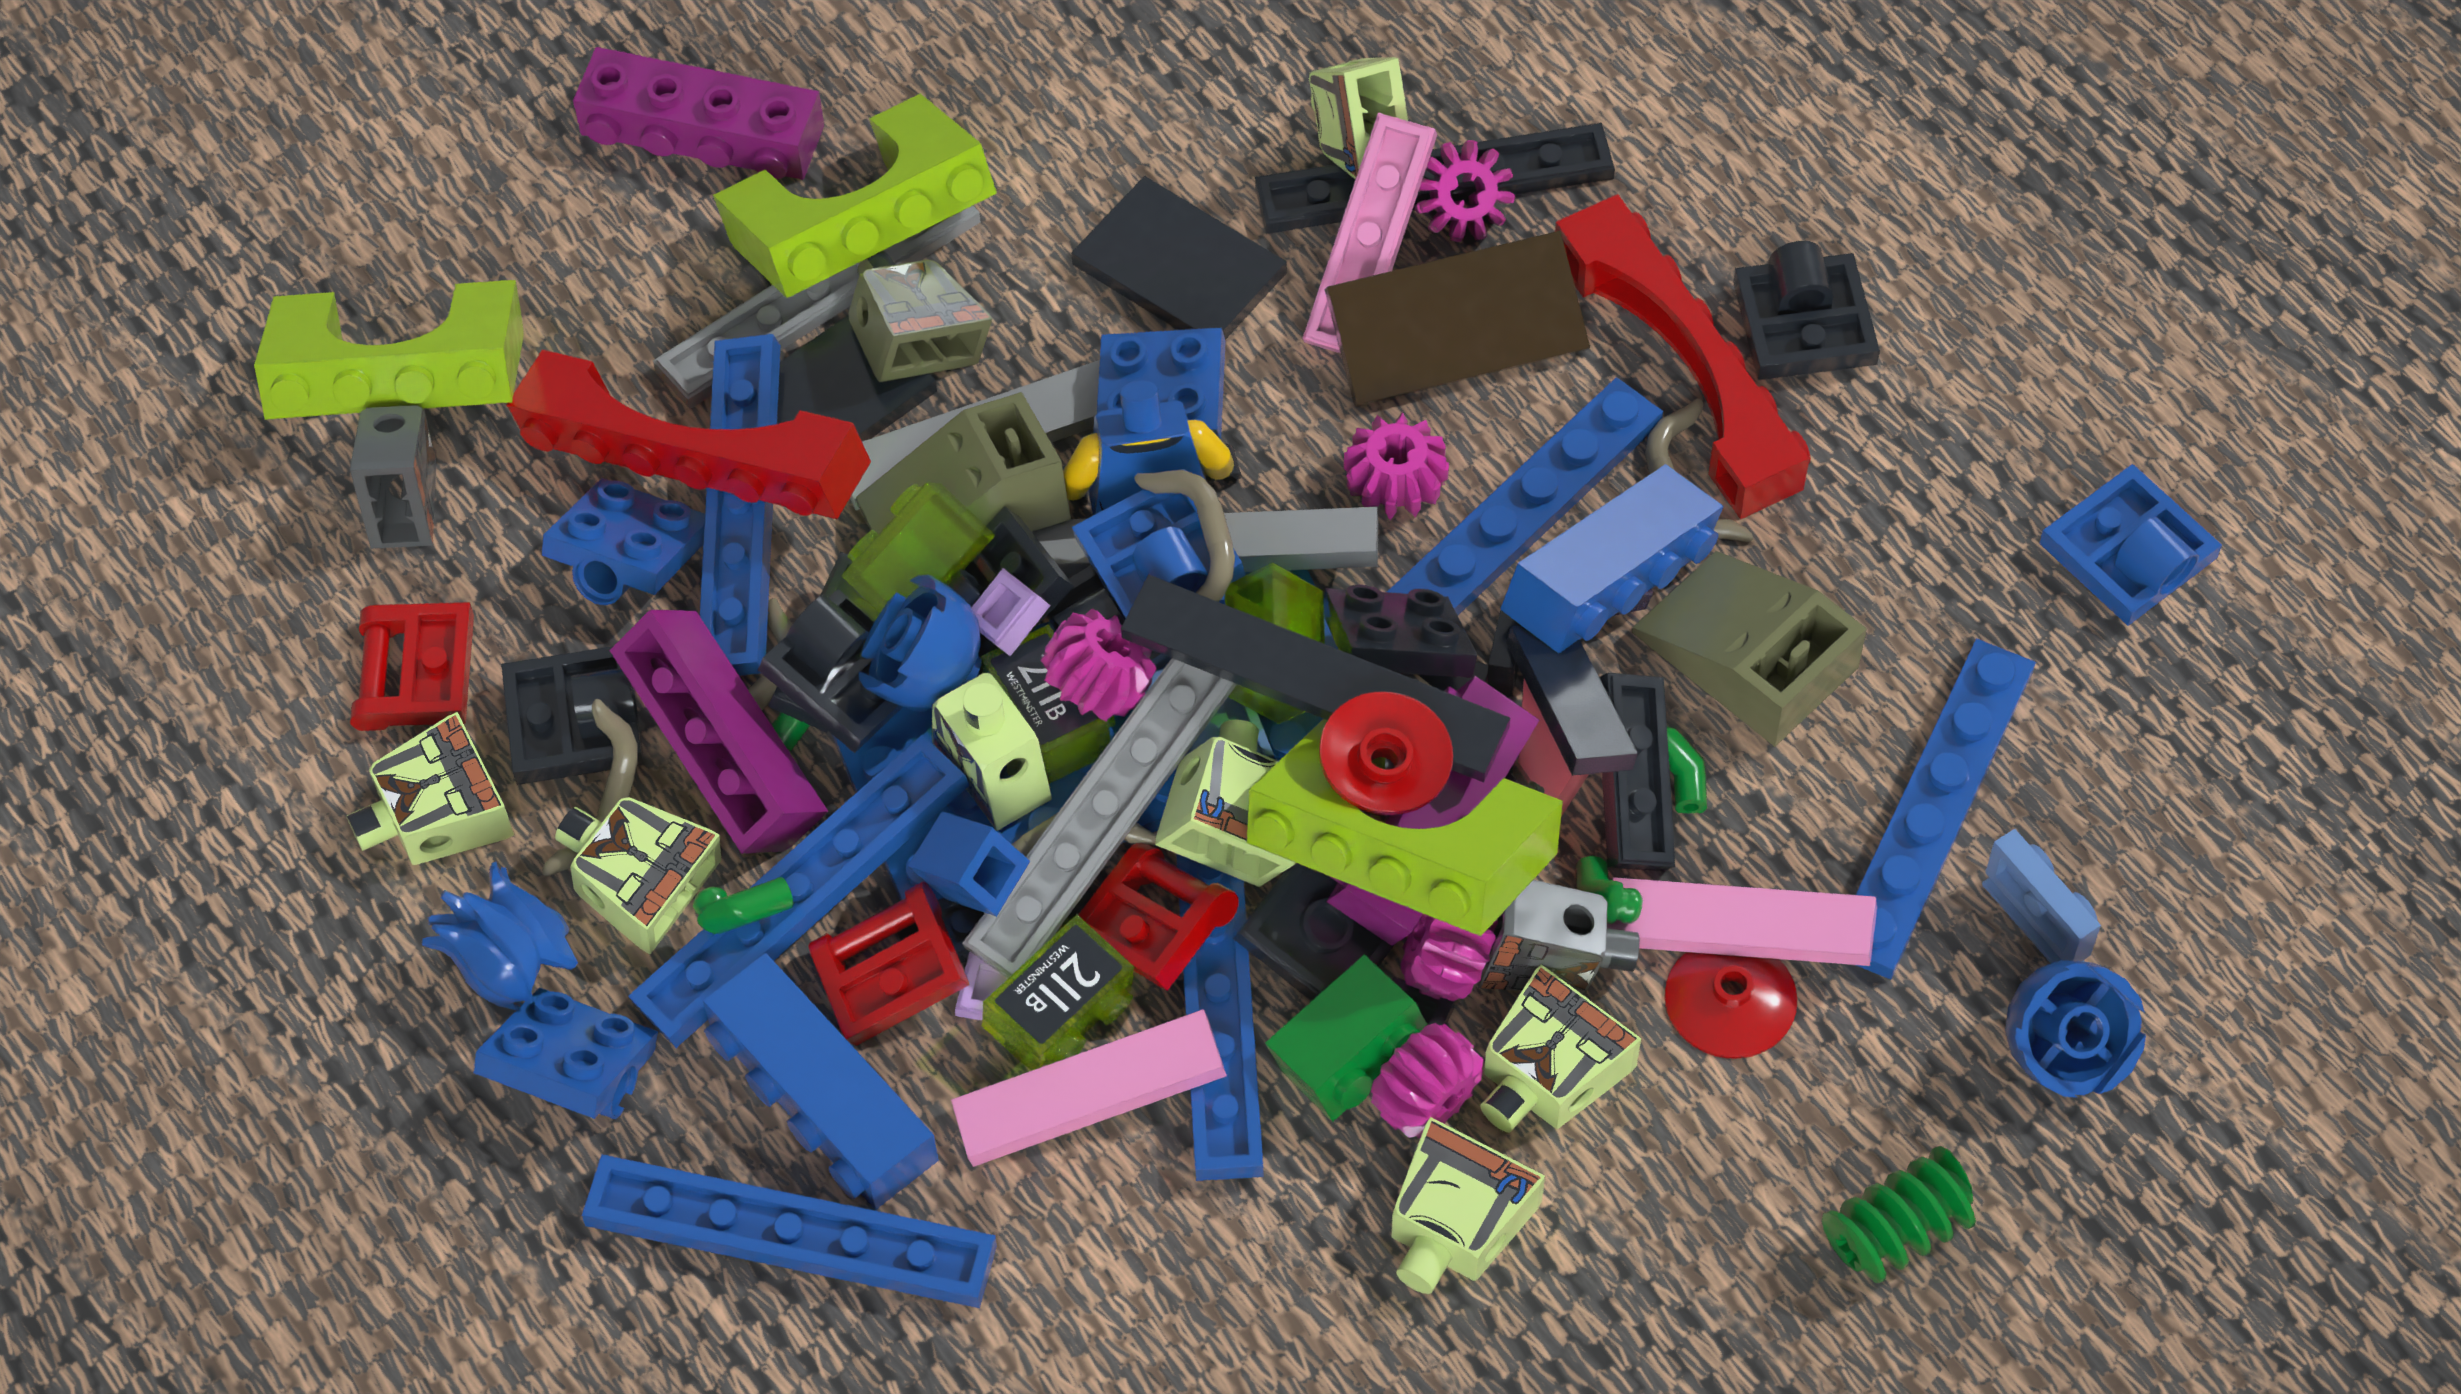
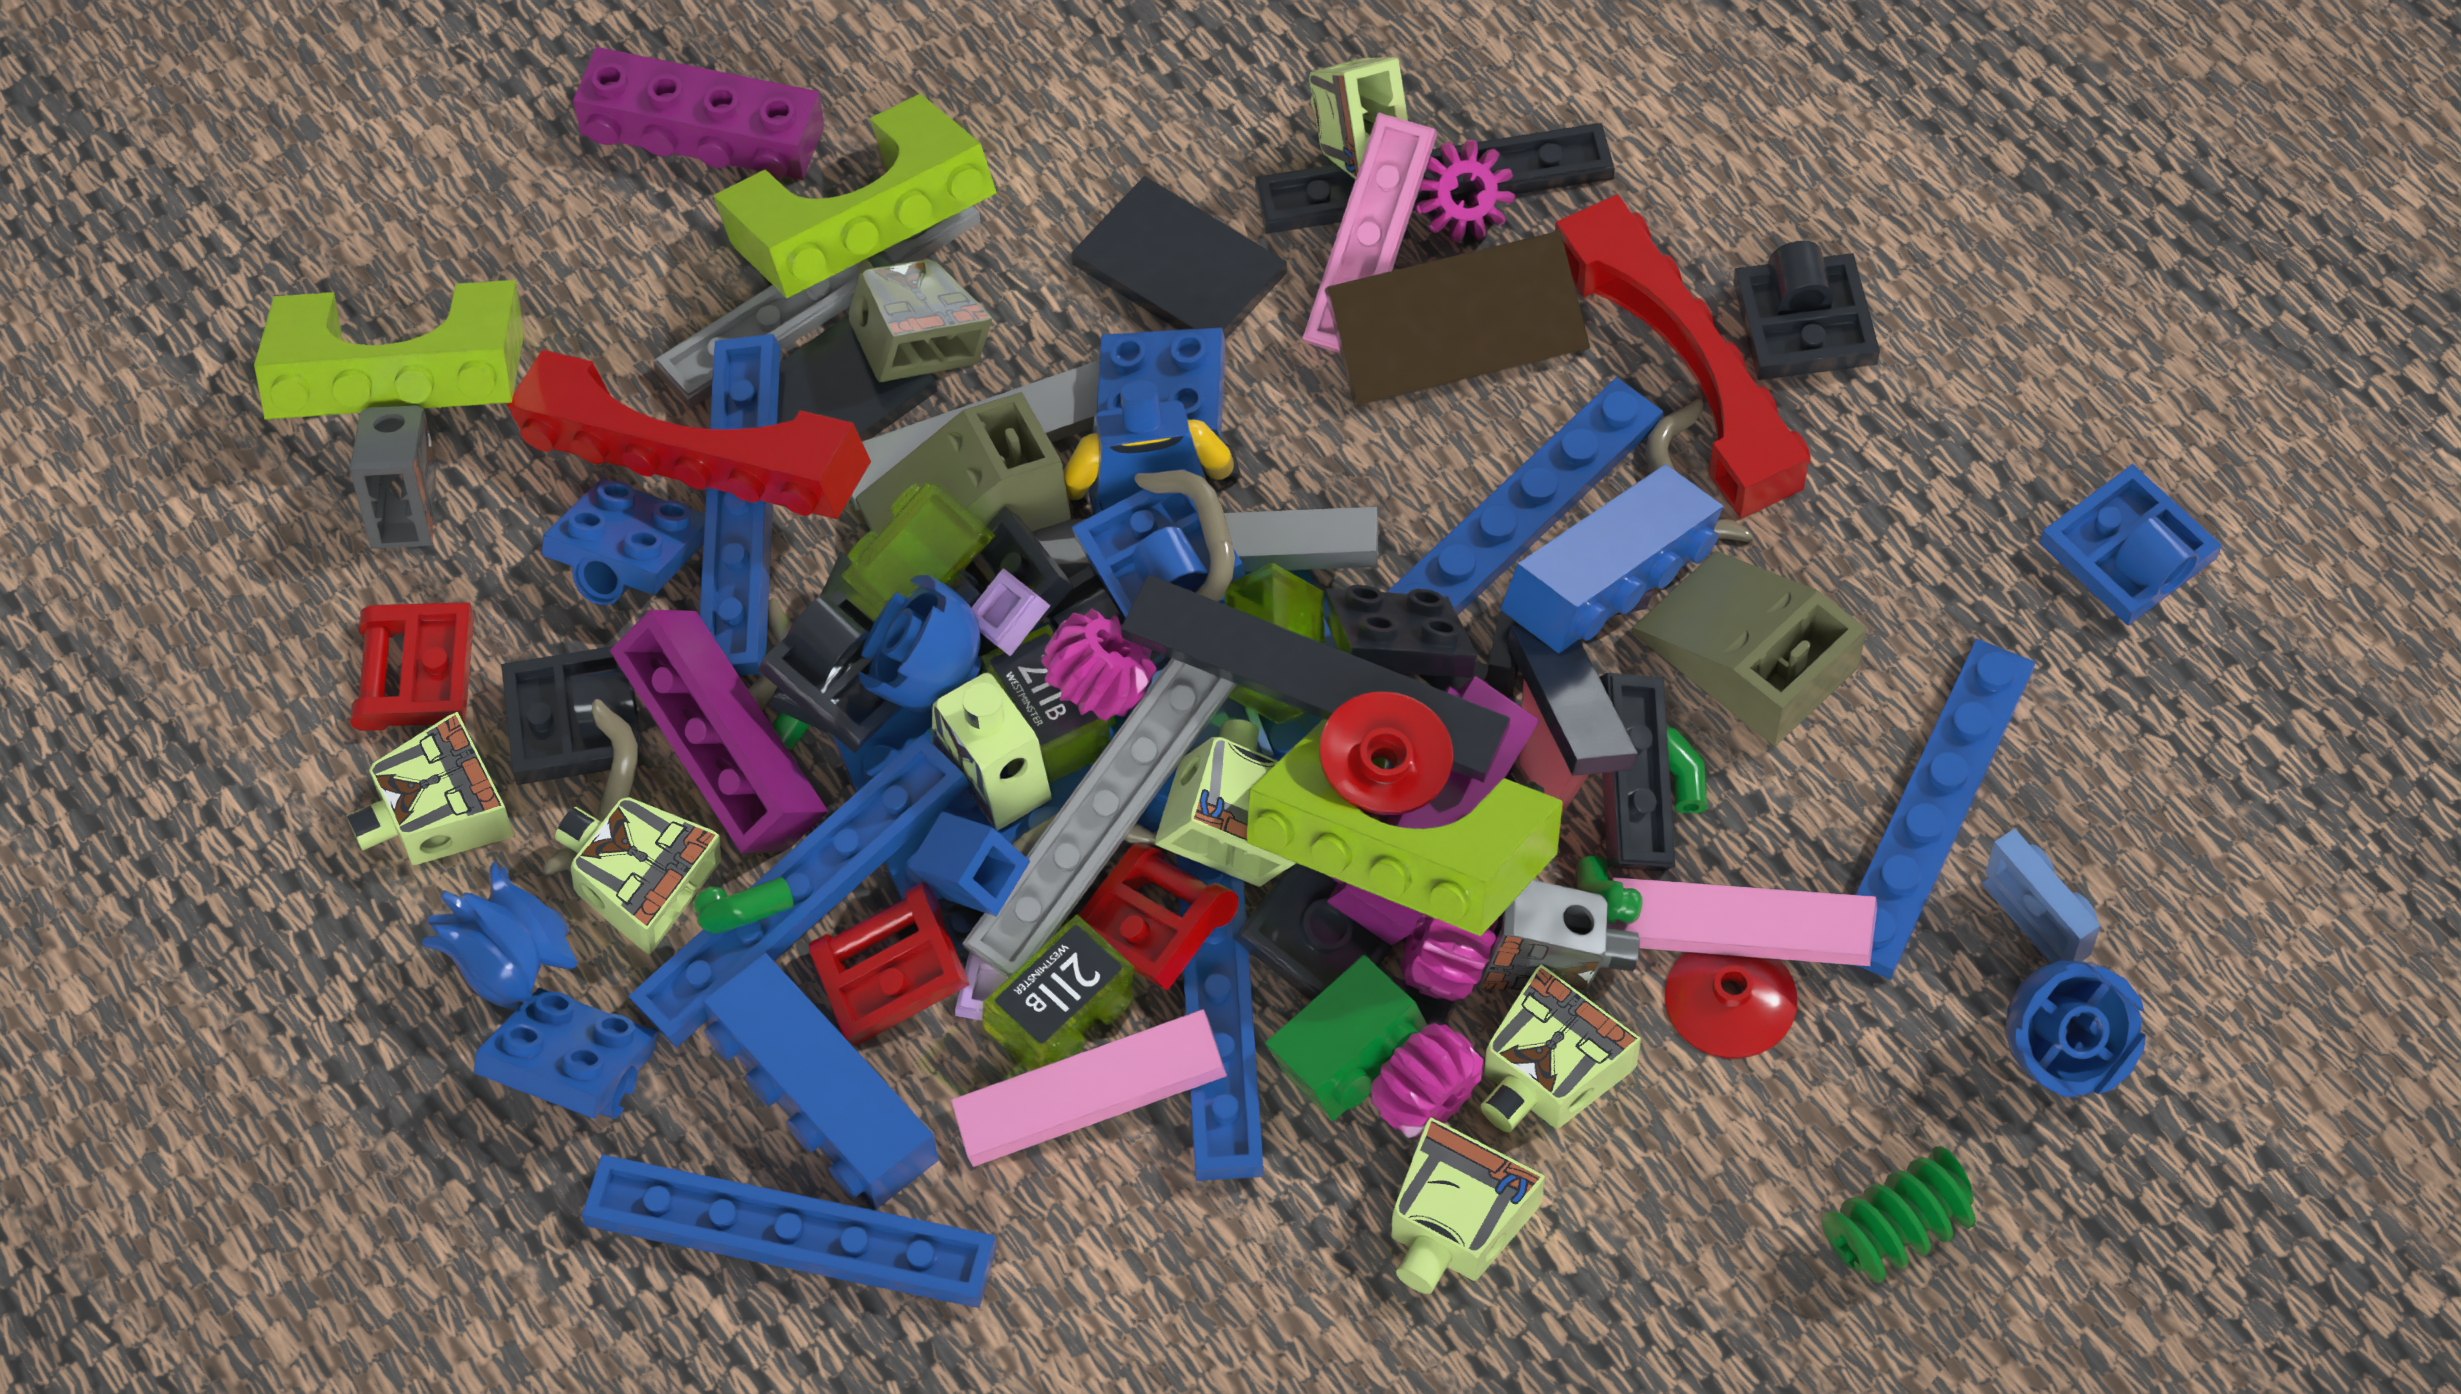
(1396, 465): dark pink gear -> none

